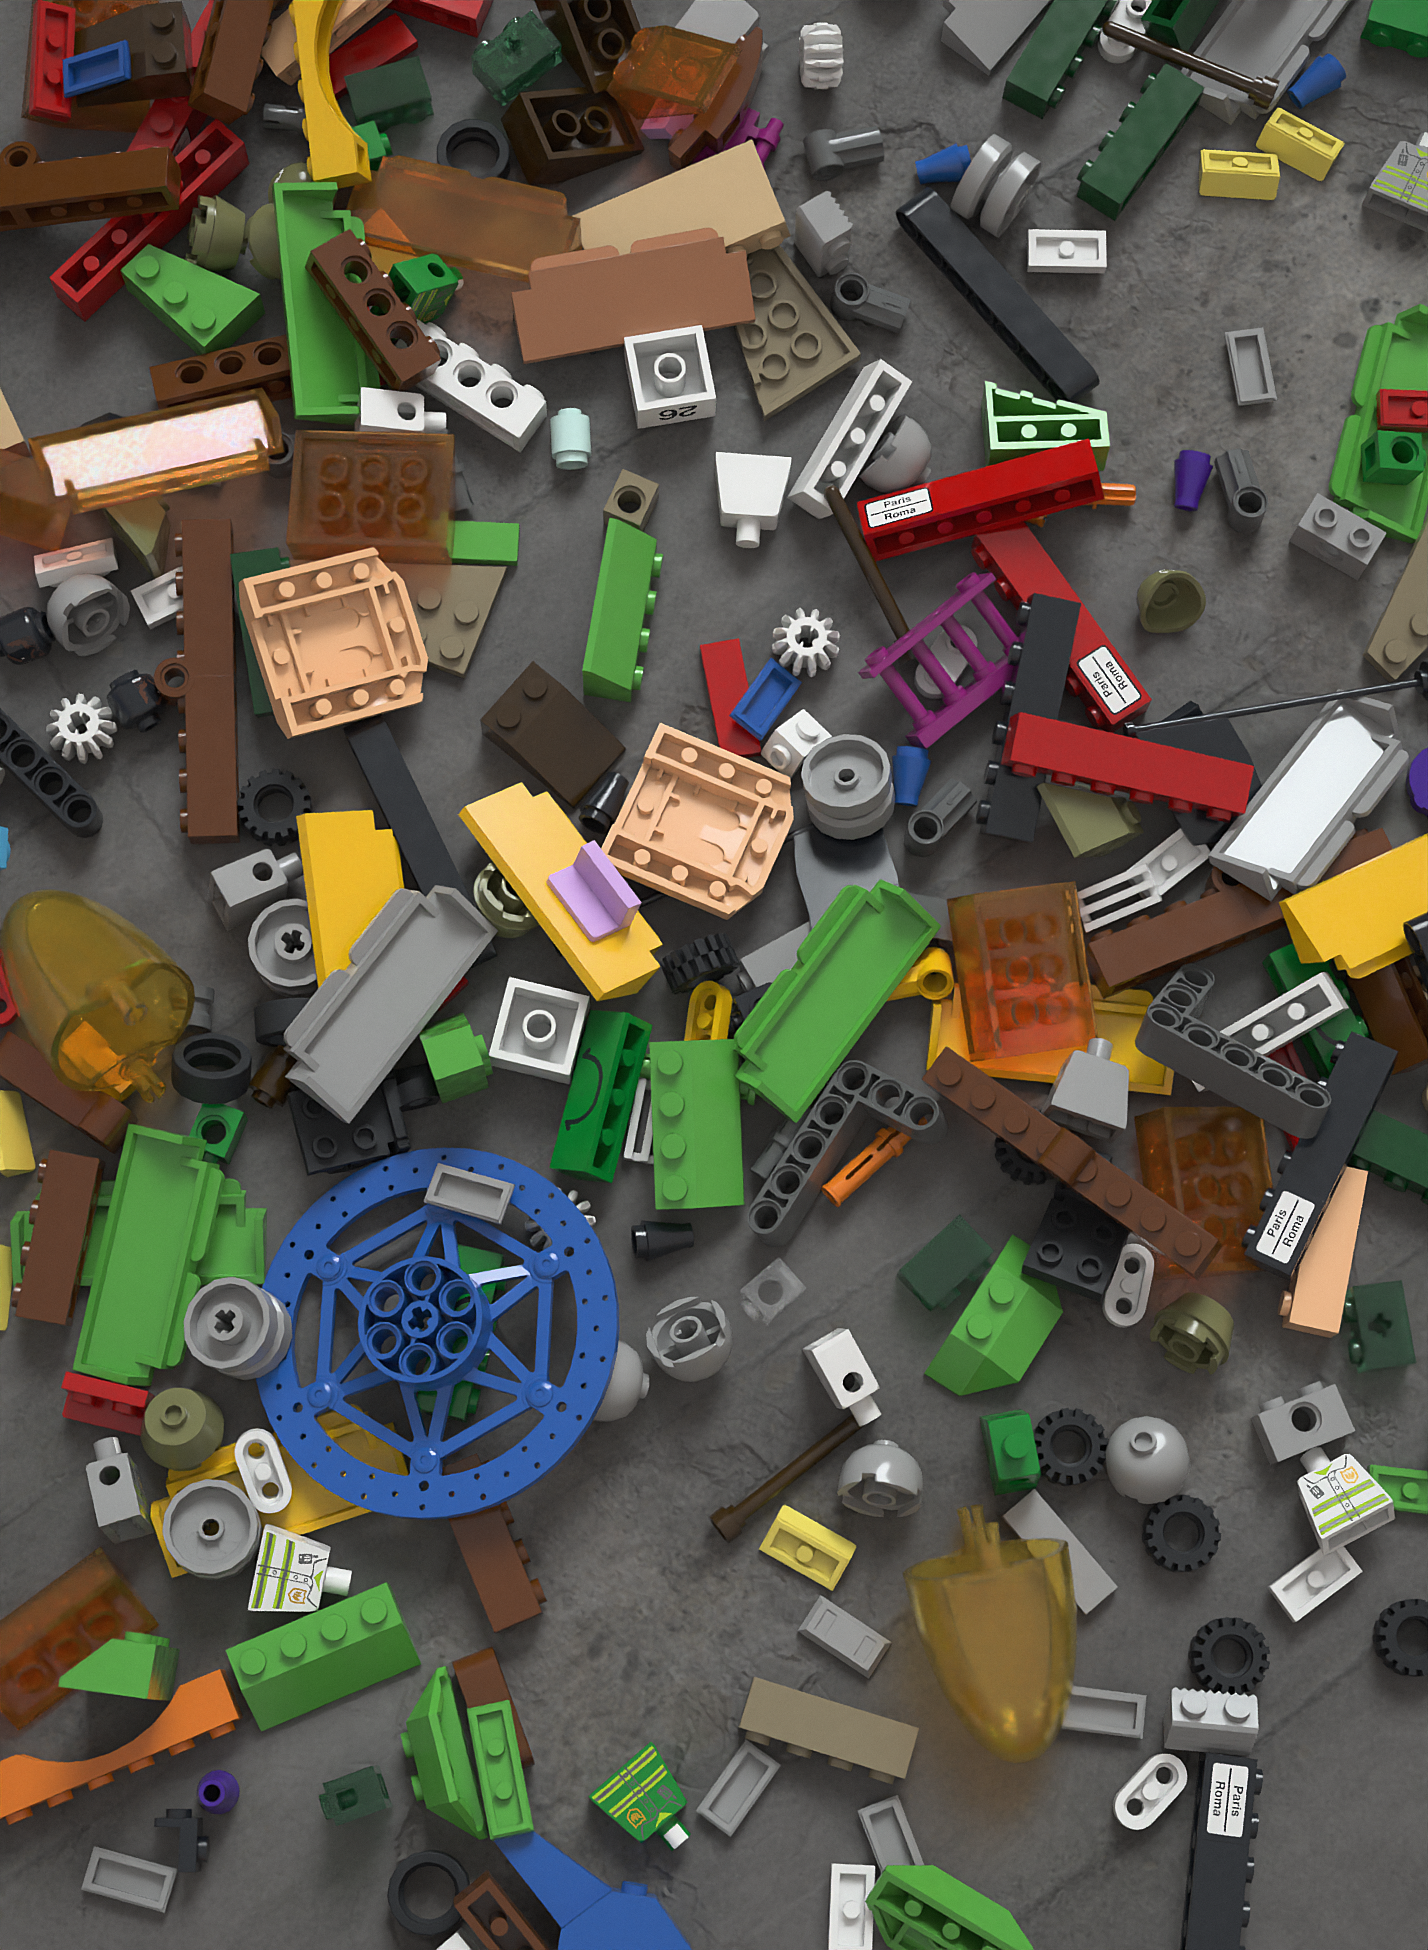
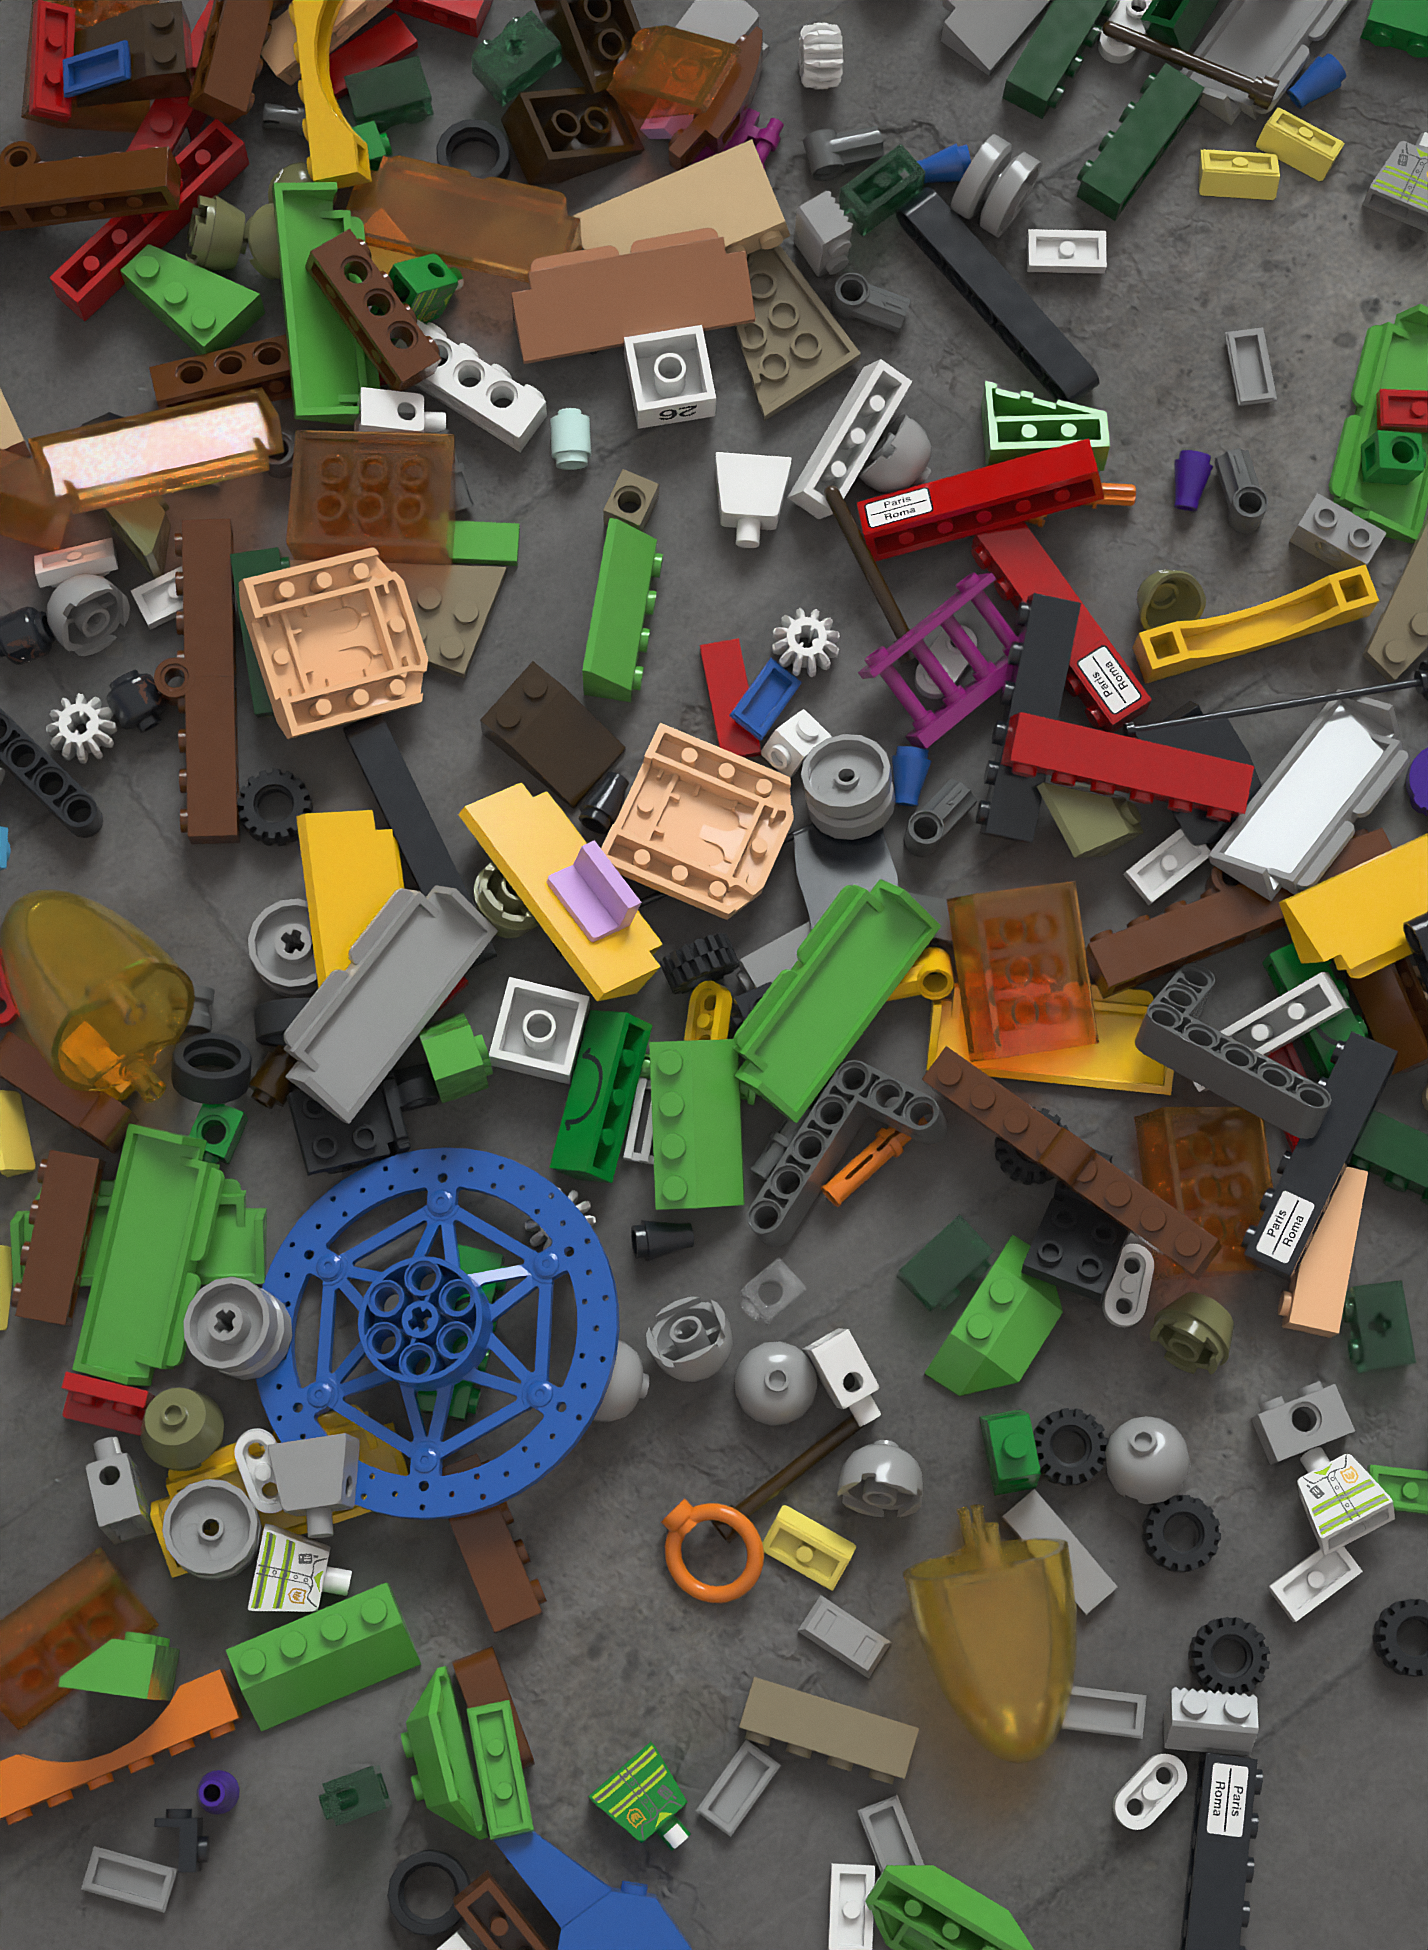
(251, 885): light grey torso -> none
(316, 1478): none -> light grey torso
(469, 1193): light grey tile -> none
(682, 1520): none -> orange piece
(775, 1383): none -> light grey cylinder
(881, 189): none -> clear green brick
(1090, 1093): light grey torso -> none
(1149, 884): white tile -> none
(1202, 642): none -> yellow arch

